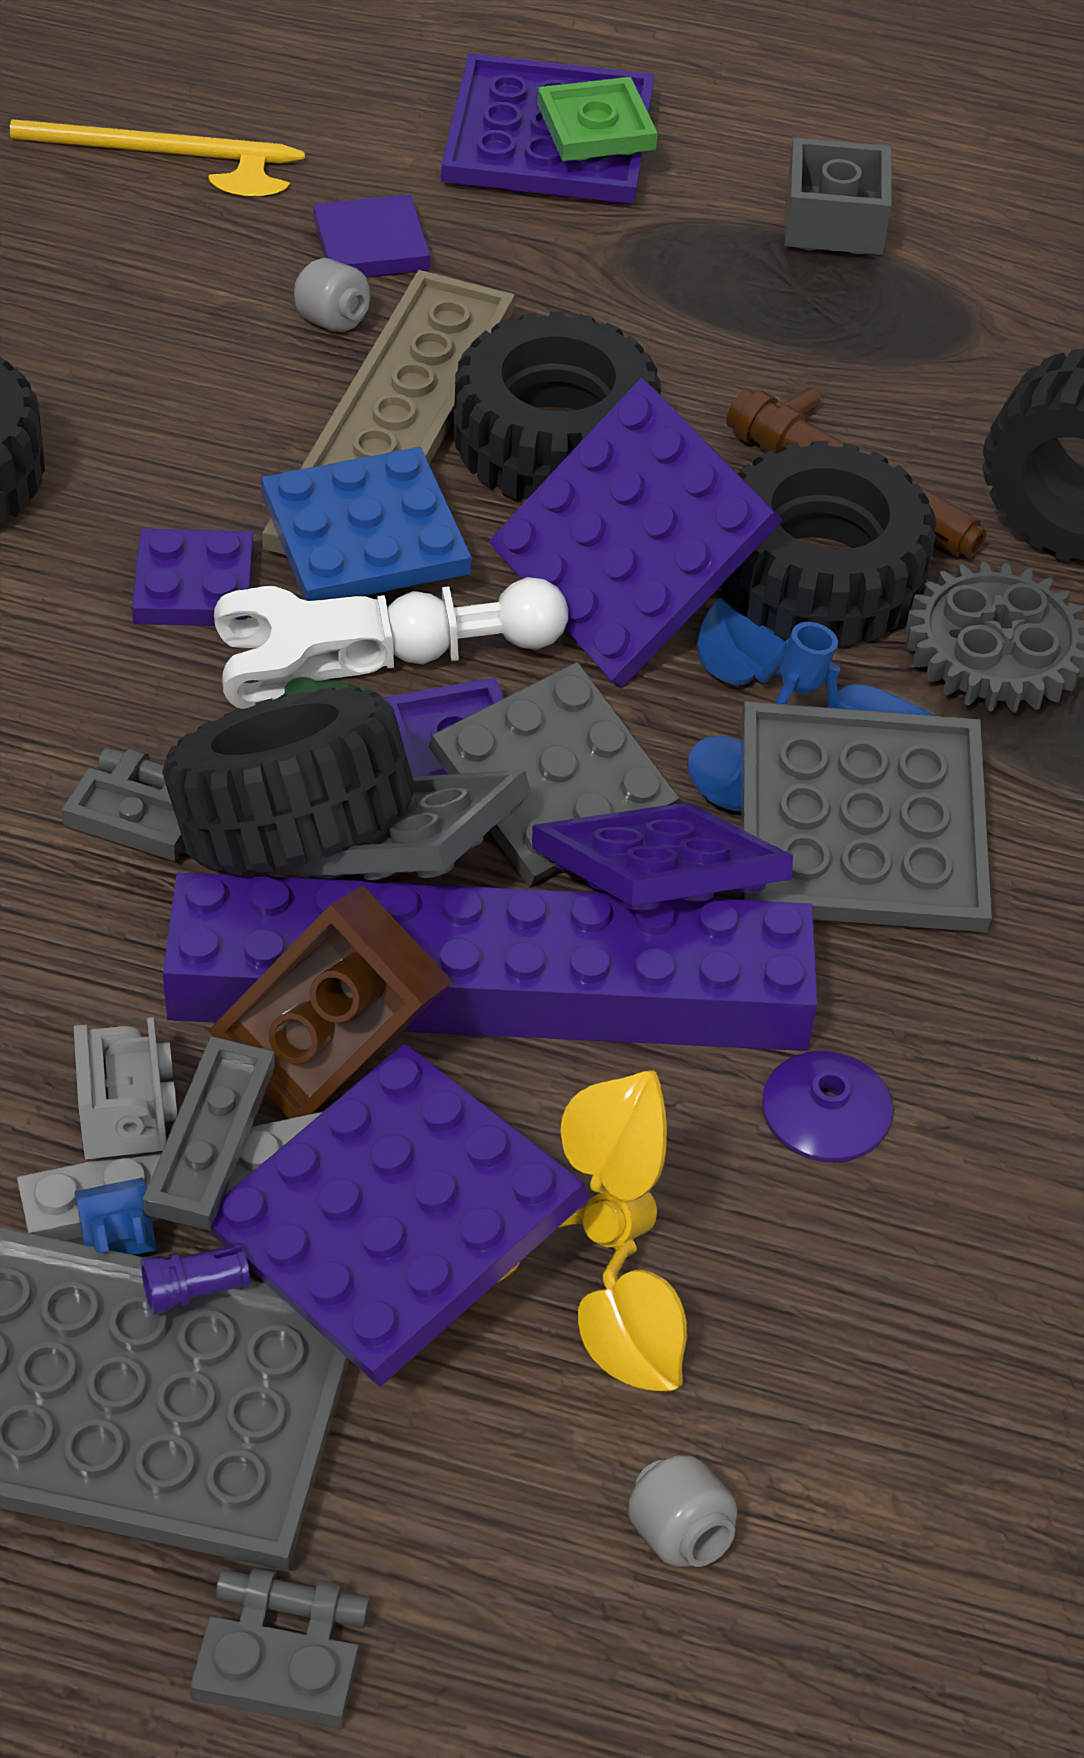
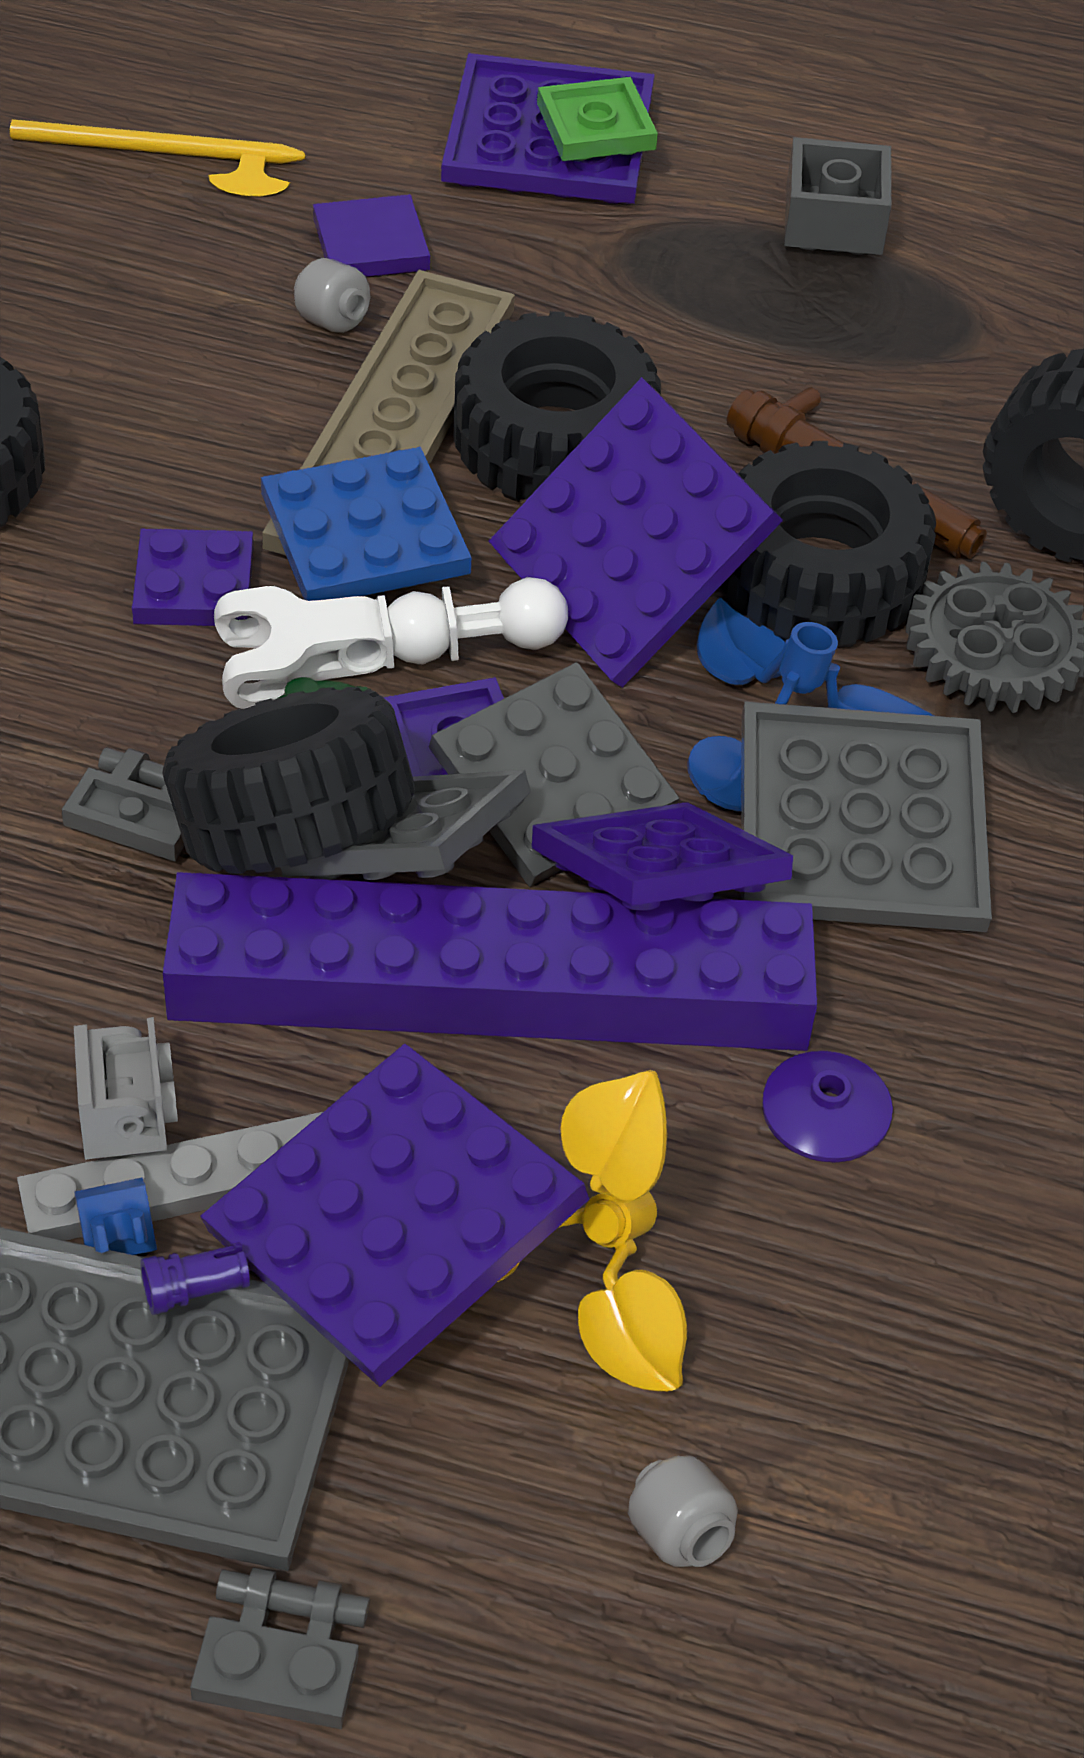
(209, 1133): dark grey plate -> none
(333, 1001): reddish brown slope -> none

